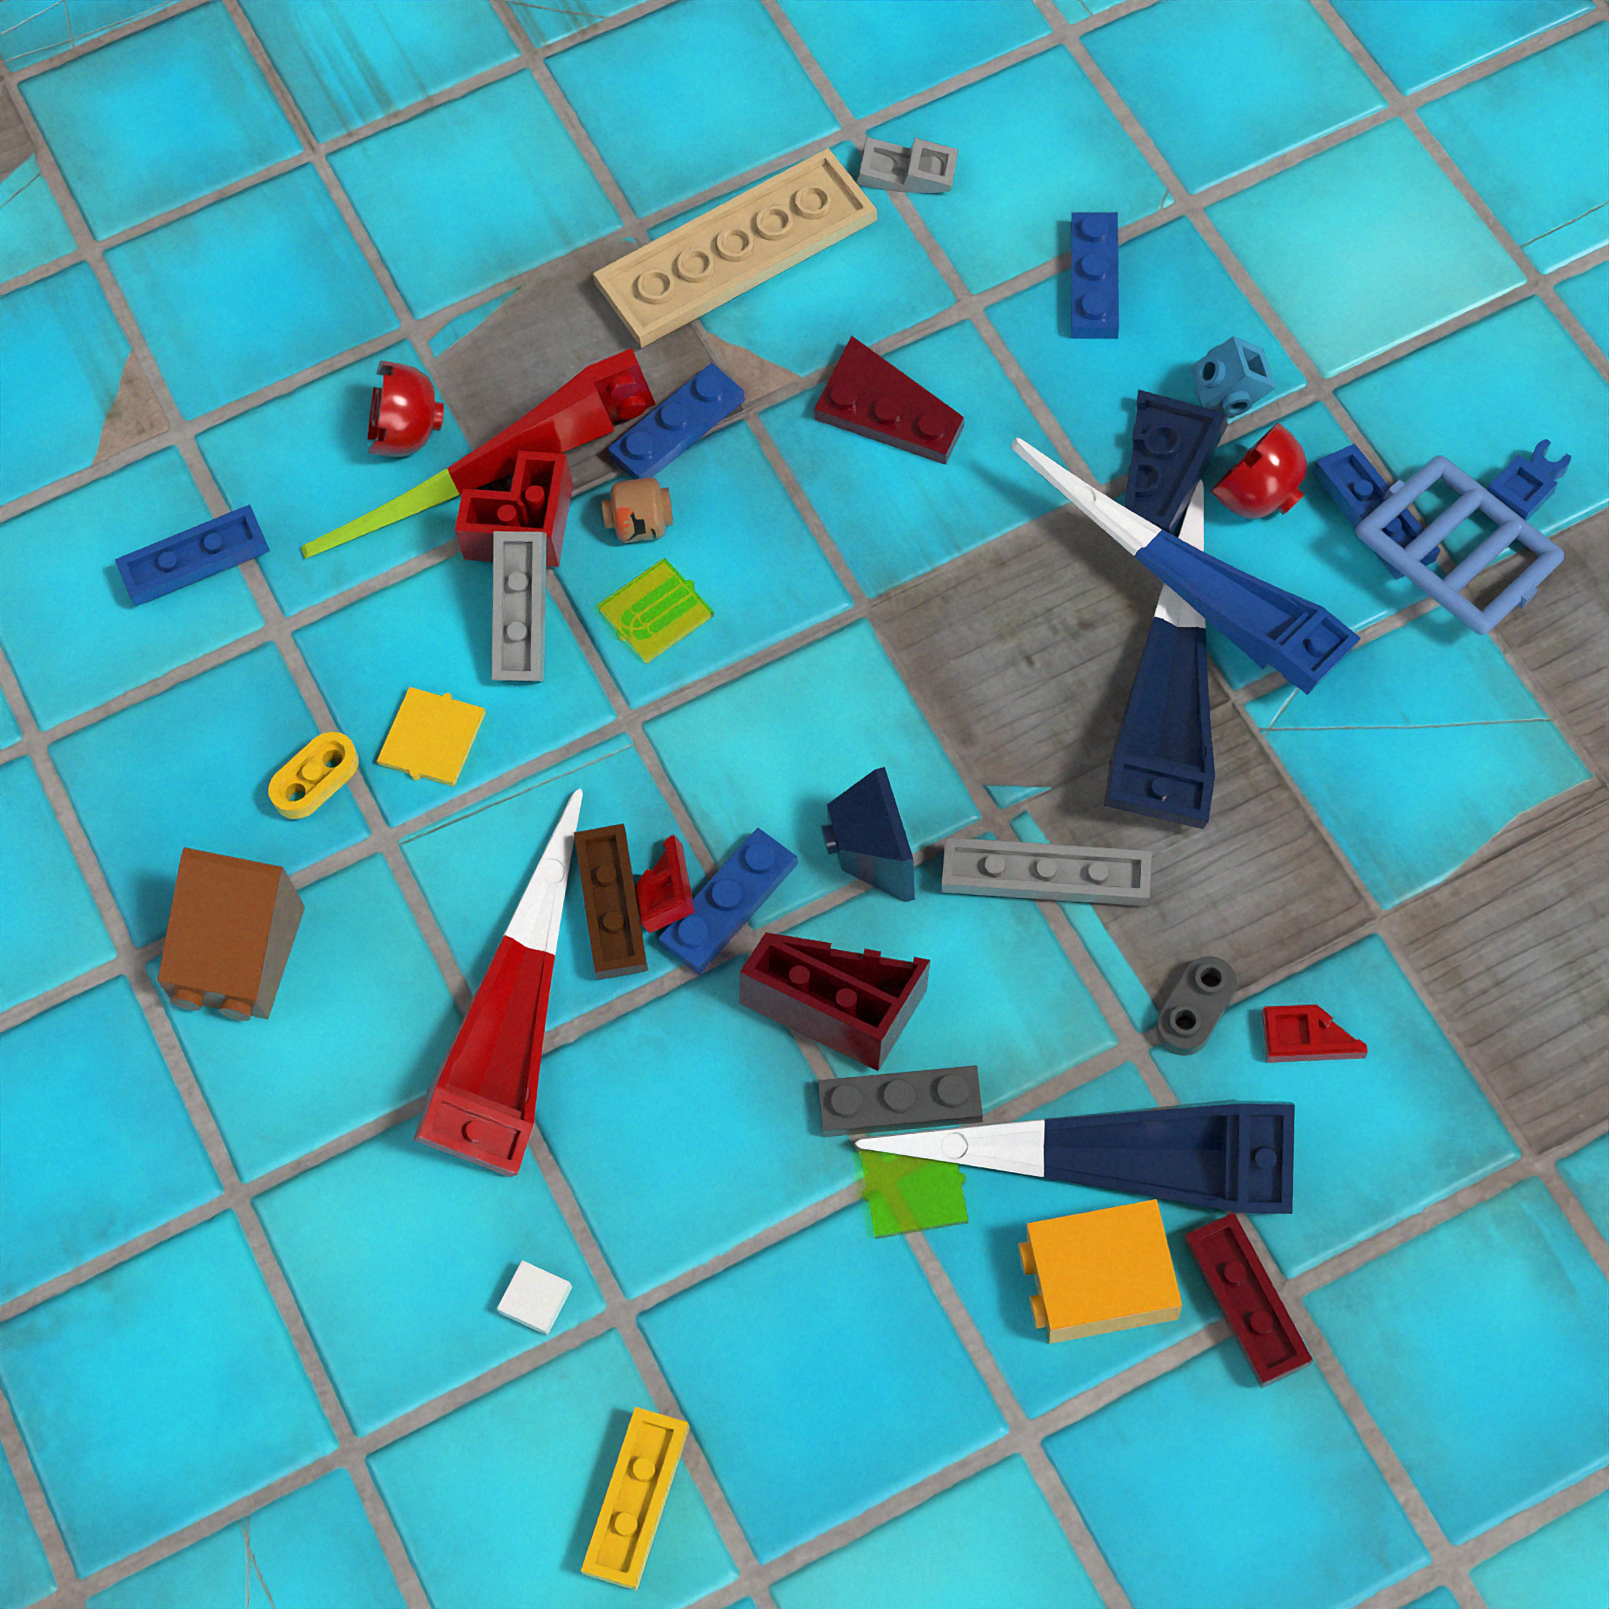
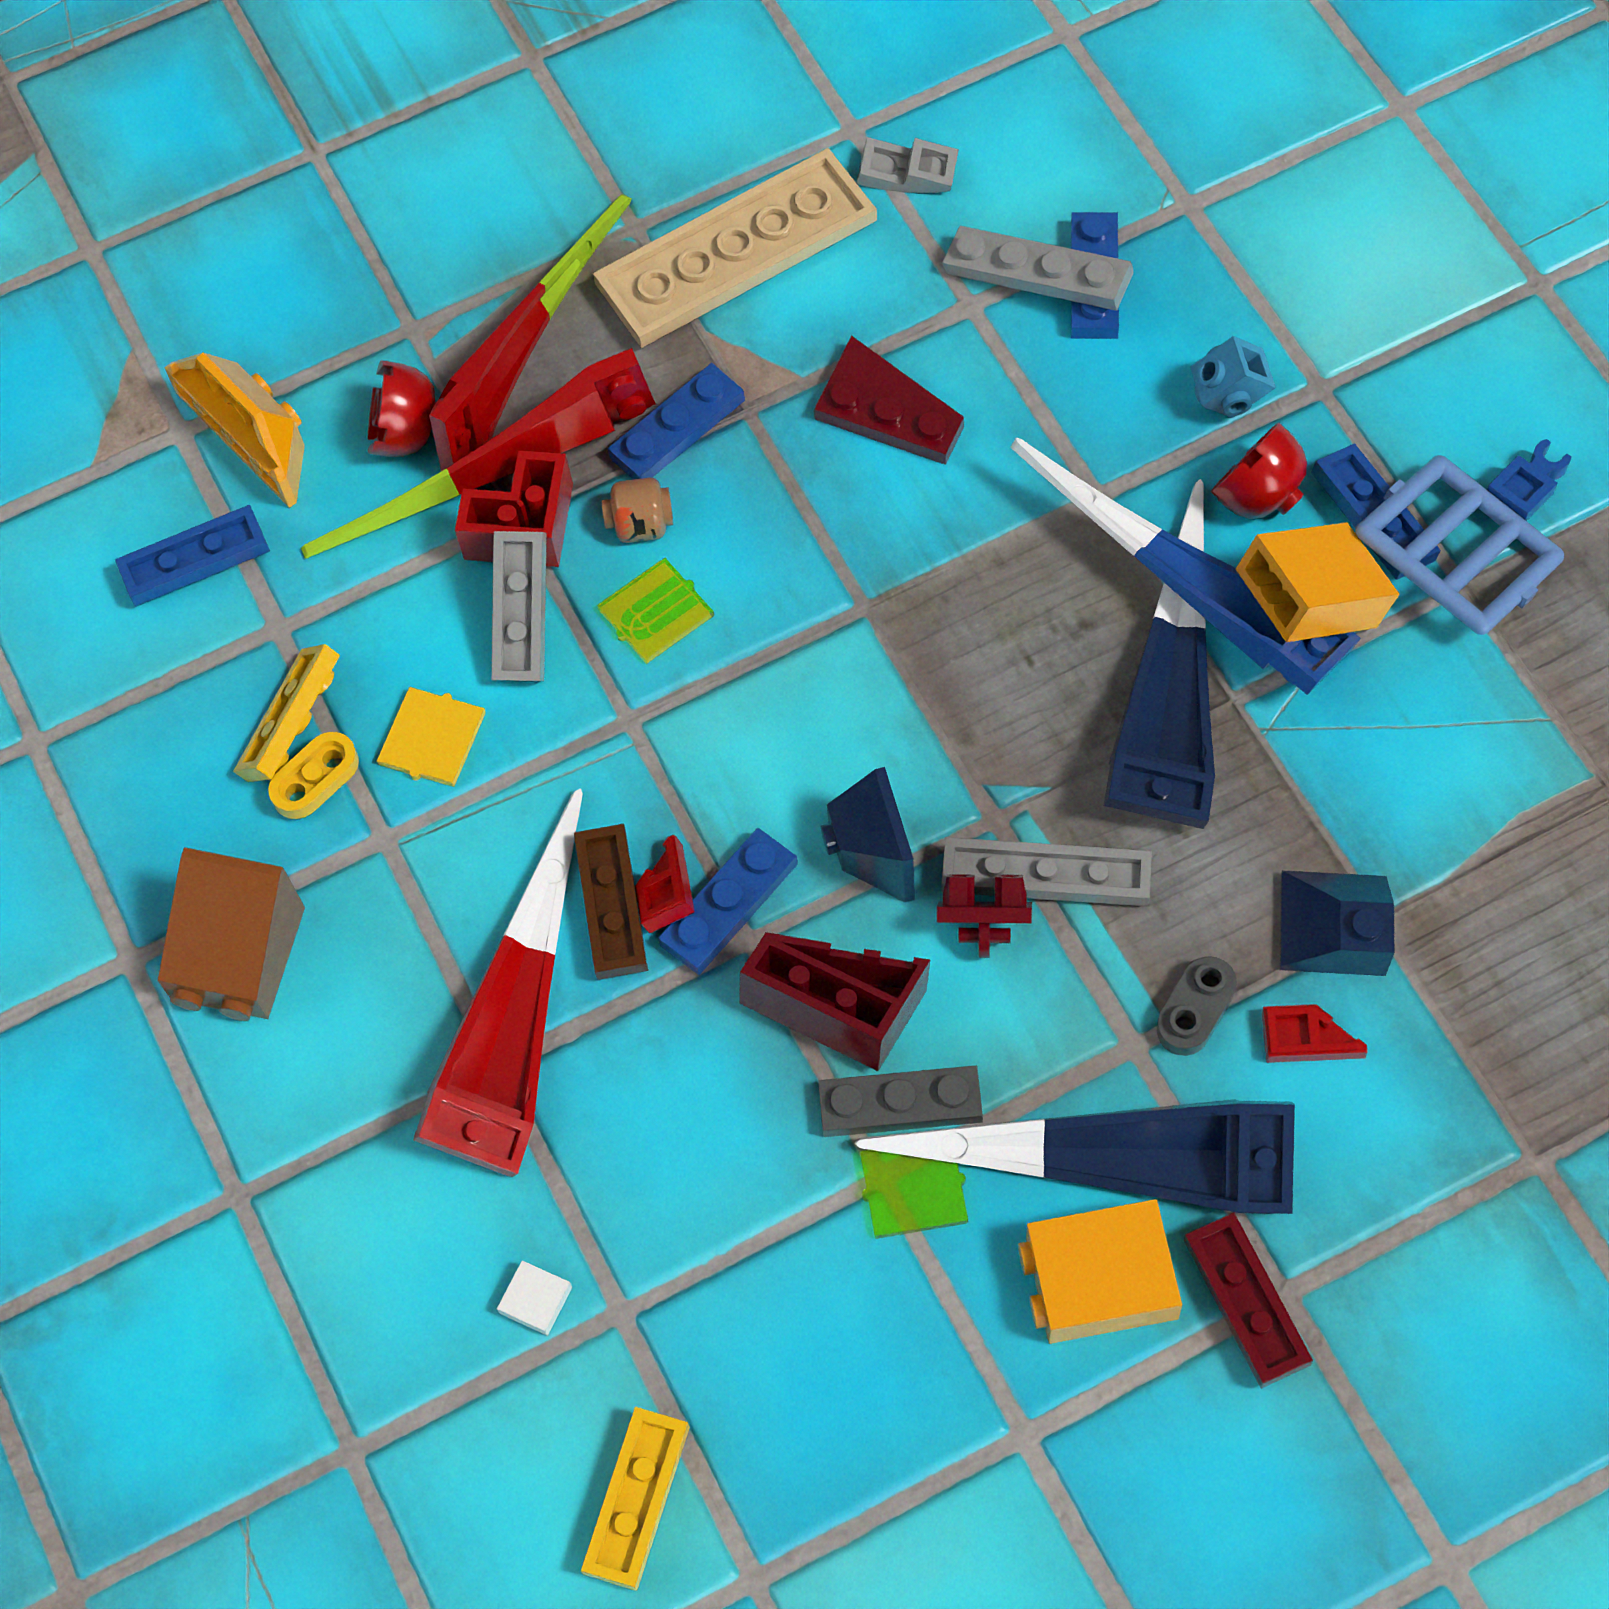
(244, 417): none -> light orange wedge
(287, 714): none -> yellow plate
(482, 385): none -> red plate
(961, 907): none -> dark red hips
(1038, 267): none -> light grey plate
(1169, 456): dark blue wing -> none
(1316, 581): none -> light orange brick
(1336, 923): none -> dark blue slope

